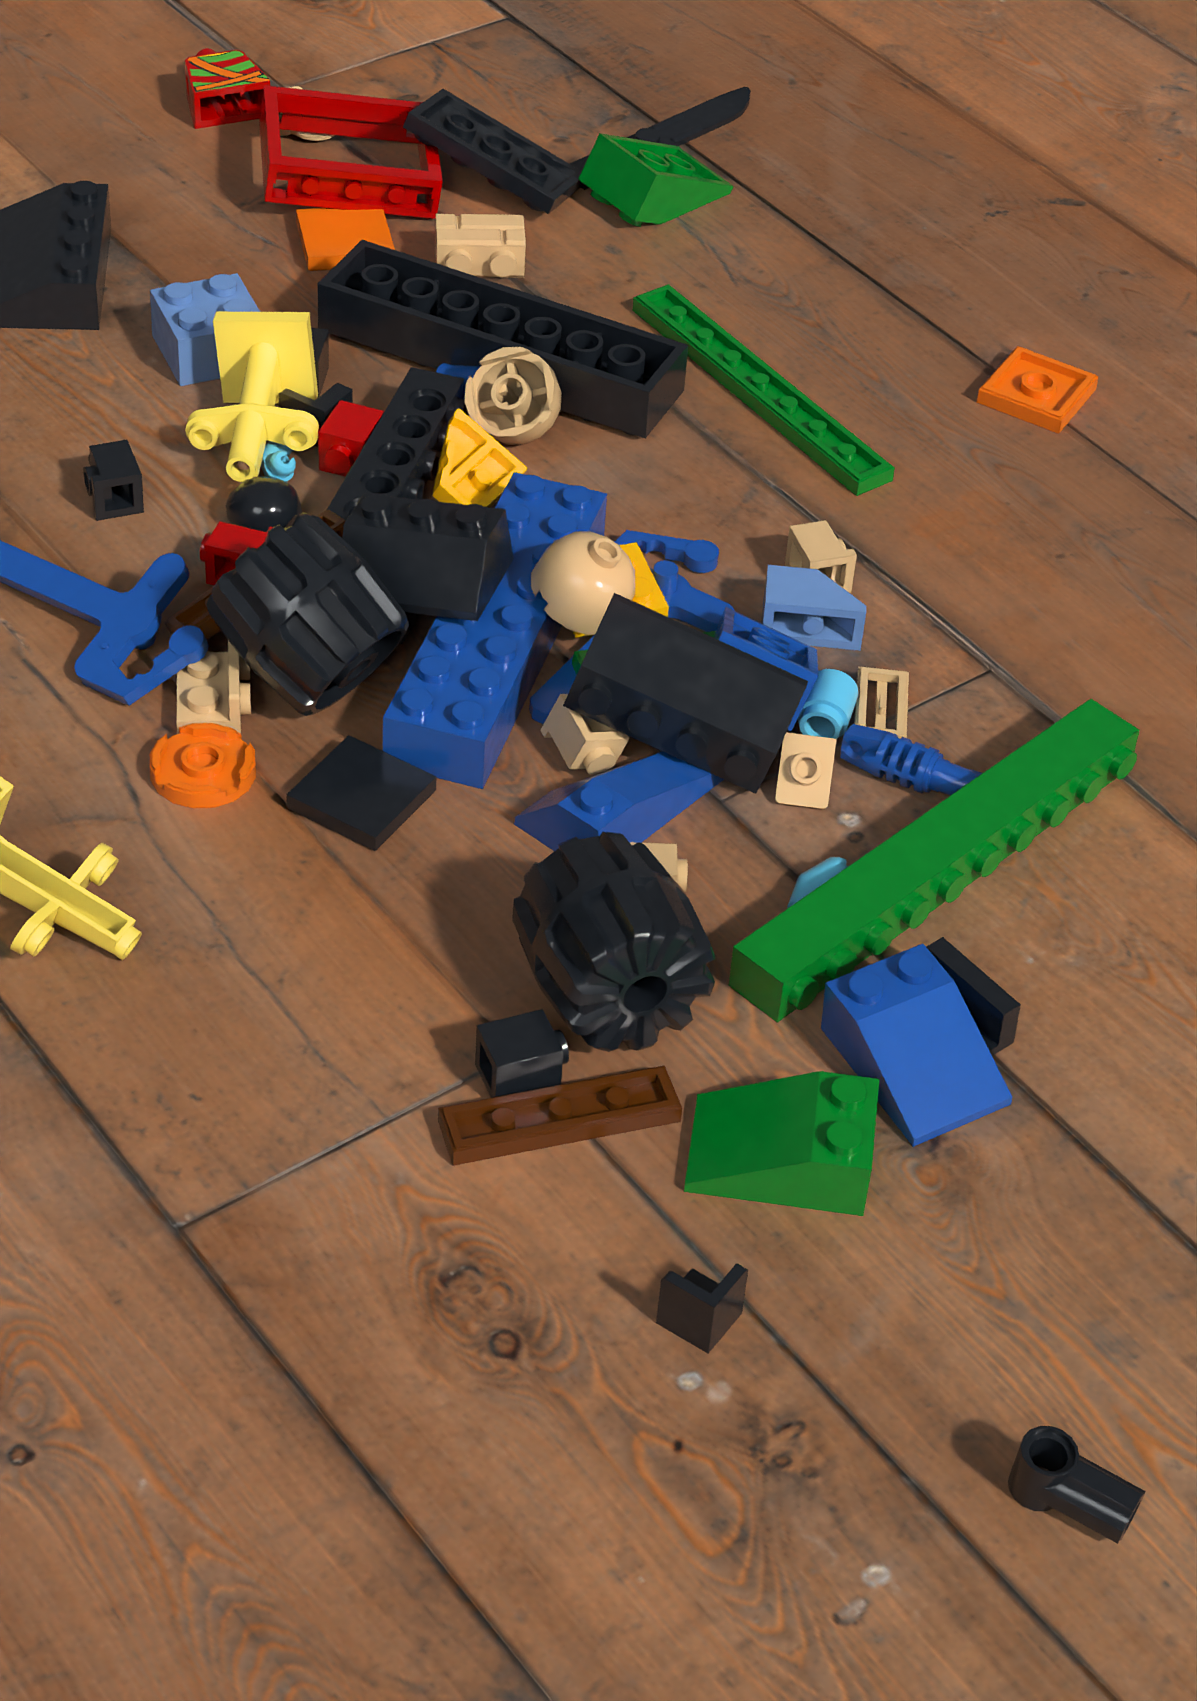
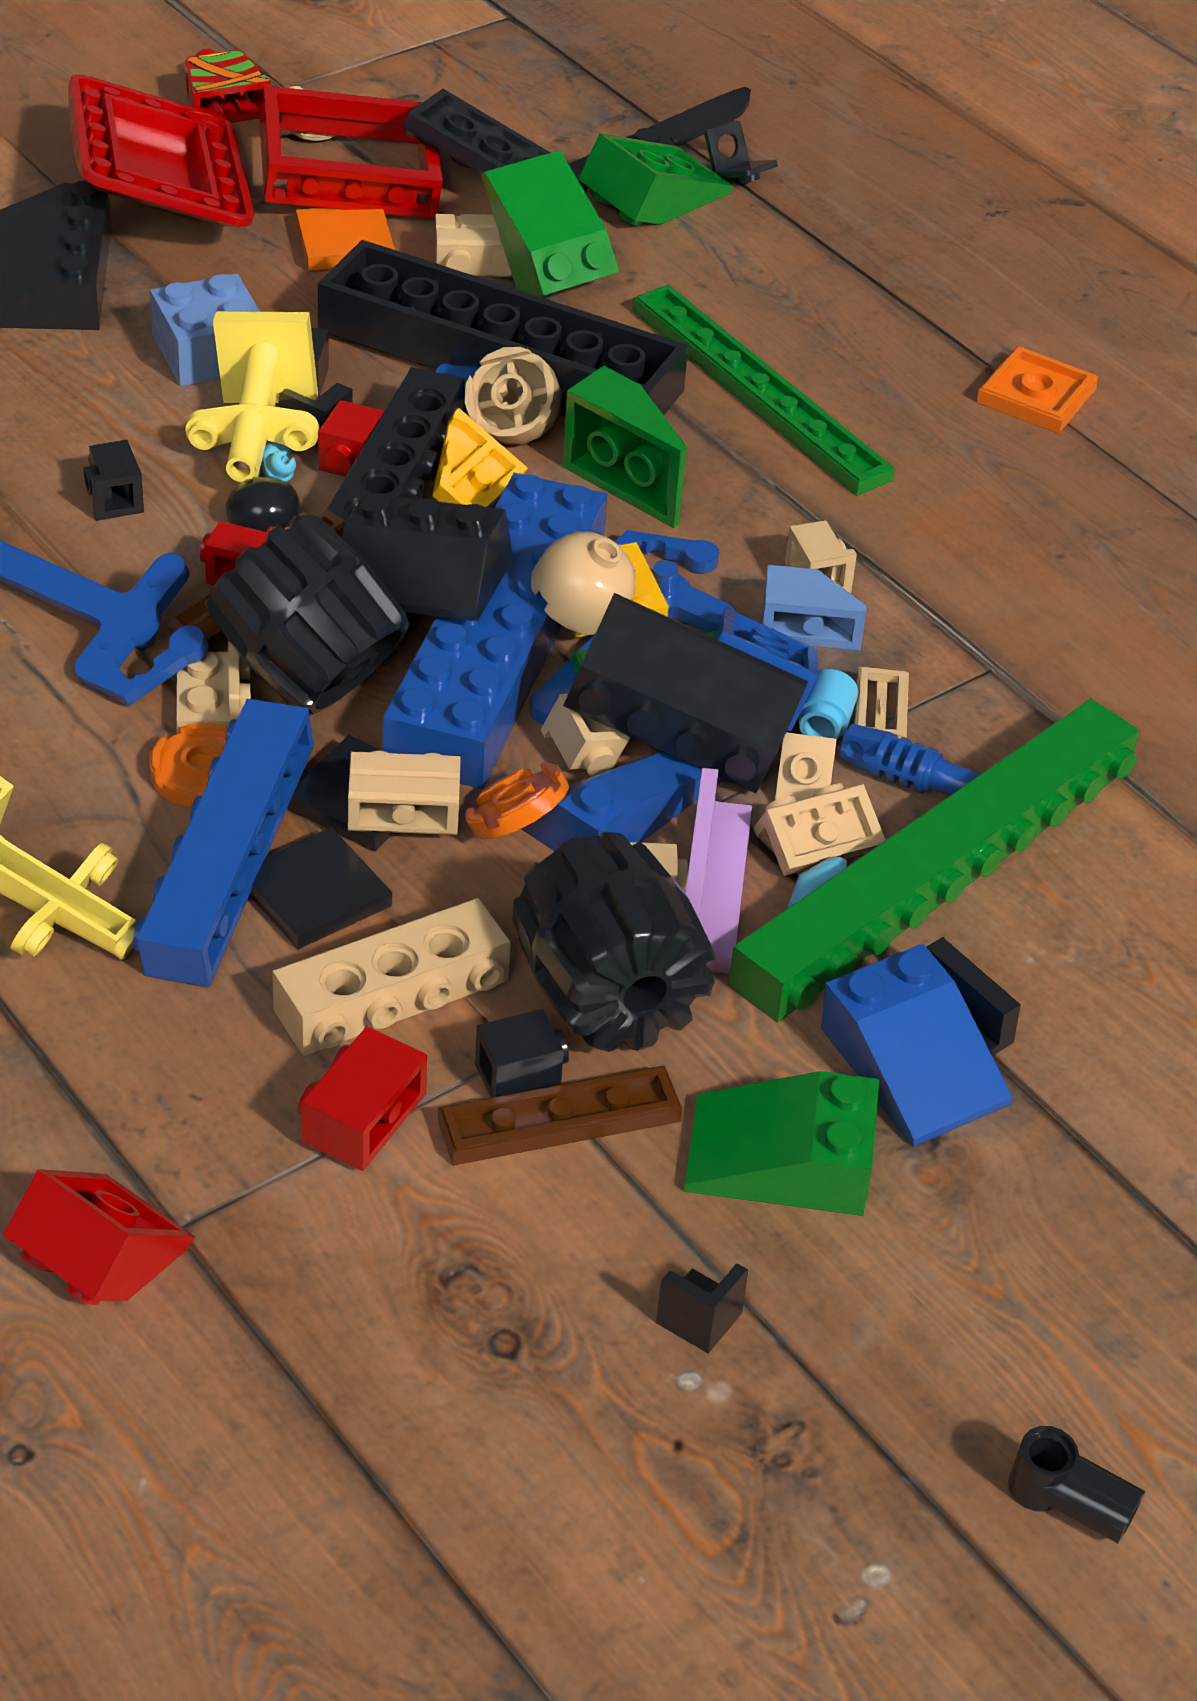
(94, 1234): none -> red slope
(158, 152): none -> red wedge
(224, 843): none -> blue brick
(318, 888): none -> black tile
(363, 1097): none -> red brick
(390, 976): none -> tan brick
(404, 793): none -> tan brick
(516, 801): none -> orange tile
(548, 225): none -> green slope
(624, 444): none -> green slope
(718, 868): none -> lavender fence
(738, 164): none -> black bracket
(821, 827): none -> tan bracket

